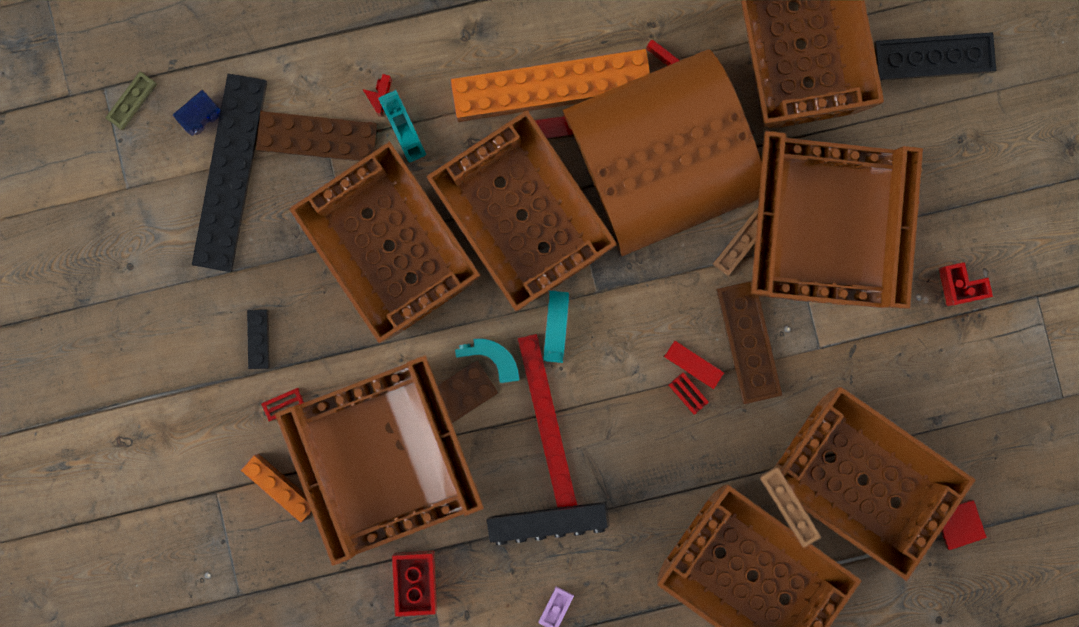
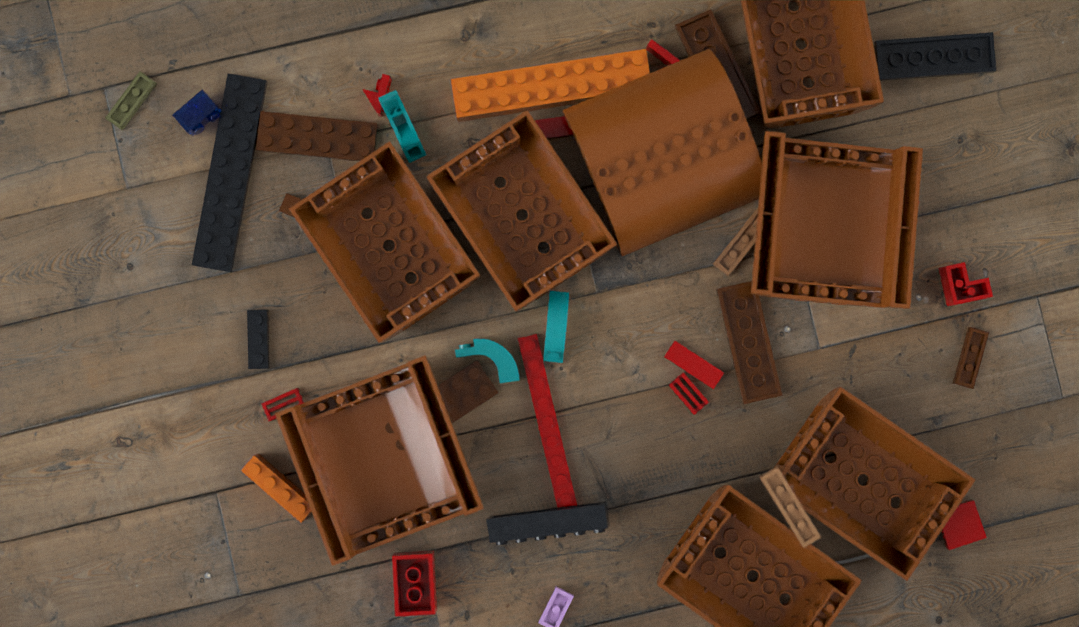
(287, 203): none -> reddish brown slope
(704, 33): none -> reddish brown plate
(970, 357): none -> reddish brown tile

